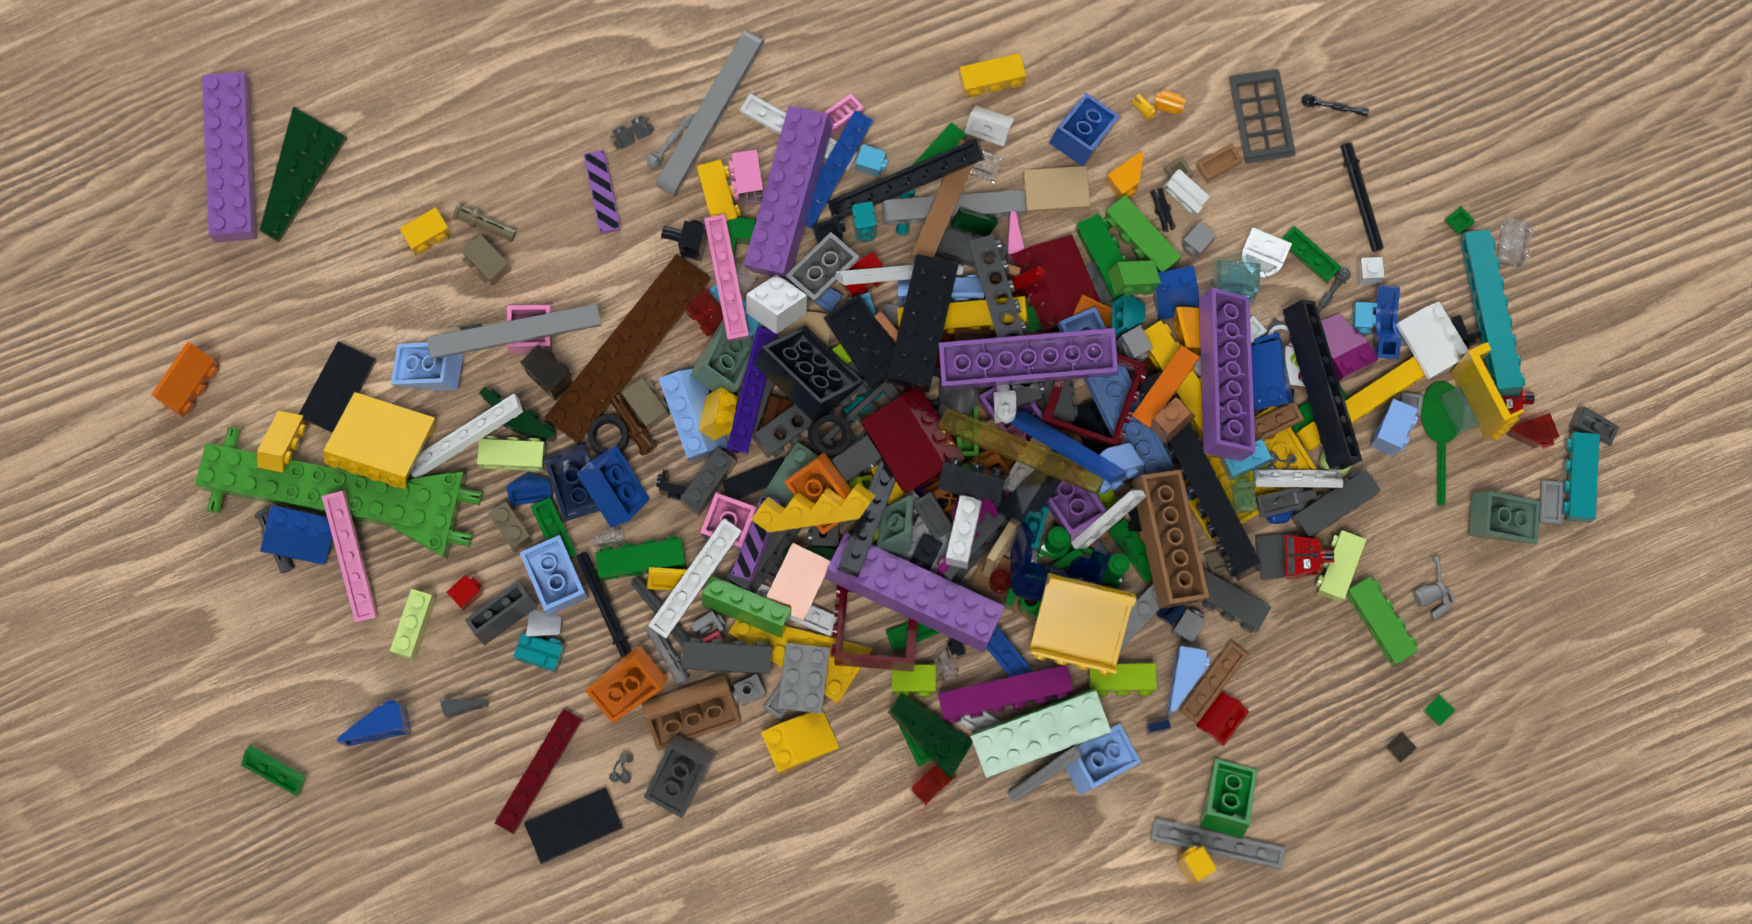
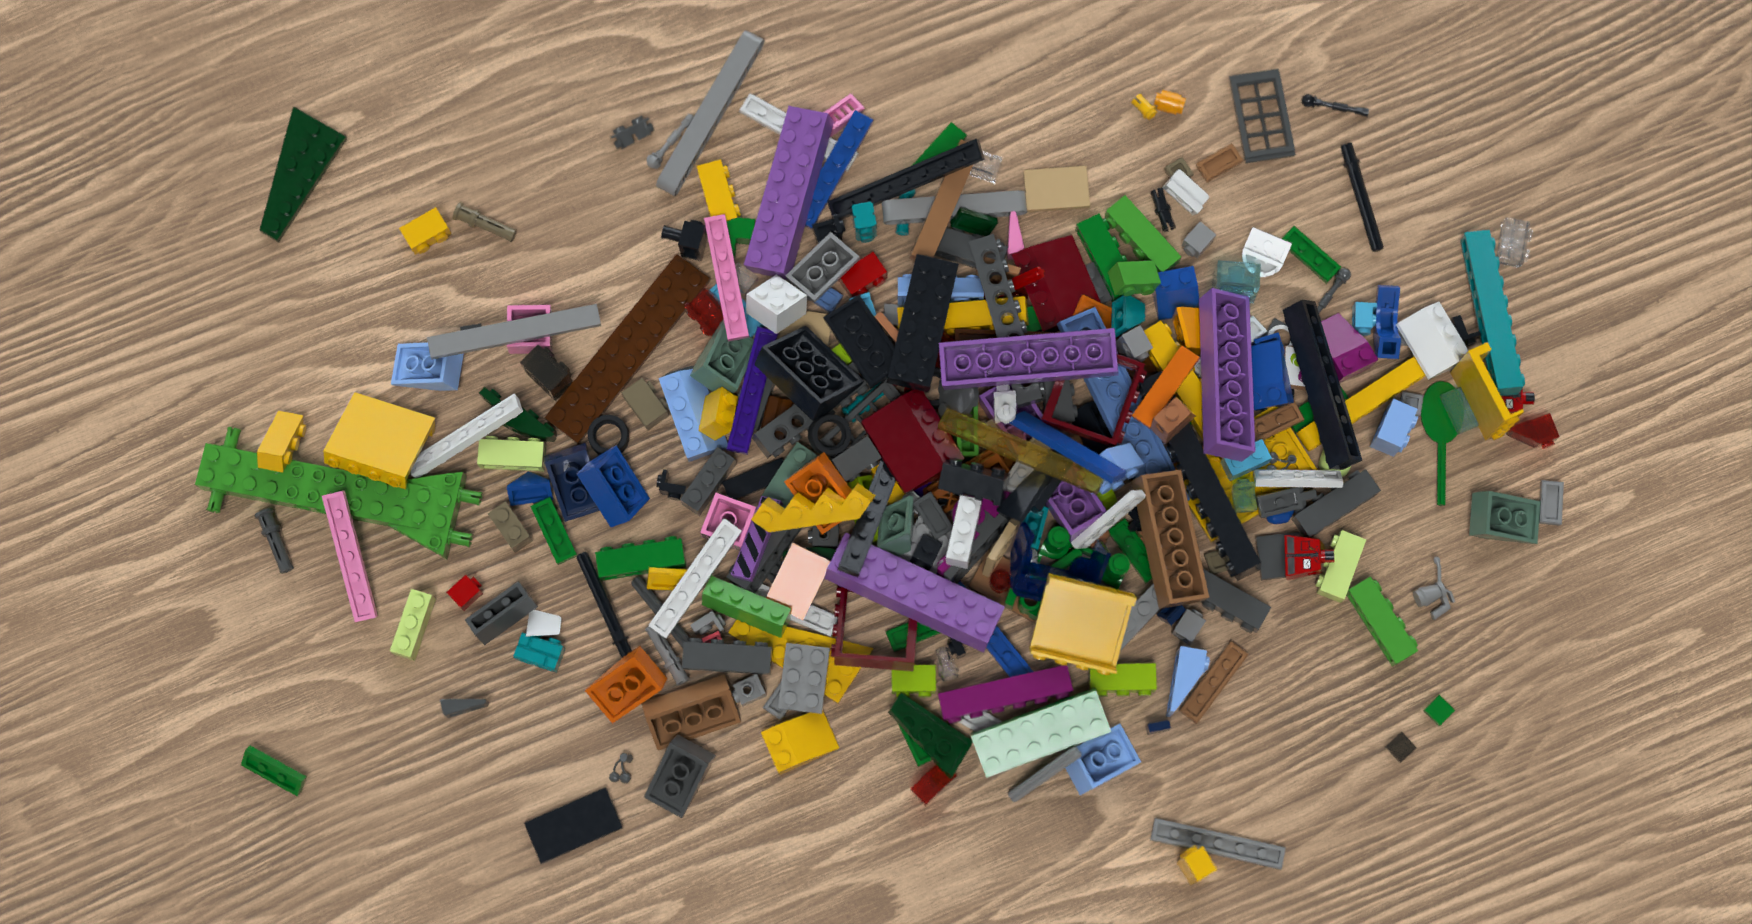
(185, 380): orange slope -> none
(229, 157): medium lavender brick -> none
(296, 535): blue slope -> none
(340, 378): black tile -> none
(379, 724): blue slope -> none
(486, 260): dark tan brick -> none
(538, 771): dark red plate -> none
(553, 575): light blue slope -> none
(602, 192): tile -> none
(609, 538): clear cone -> none
(637, 432): reddish brown pin -> none
(747, 177): bright pink brick -> none
(871, 161): medium azure brick -> none
(879, 274): white tile -> none
(989, 125): white panel -> none
(992, 75): yellow brick -> none
(1084, 129): blue slope -> none
(1126, 177): light orange slope -> none
(1223, 718): red panel -> none
(1229, 798): green slope -> none
(1370, 271): white brick -> none
(1459, 221): green tile -> none
(1581, 477): teal brick -> none
(1587, 421): dark grey slope -> none

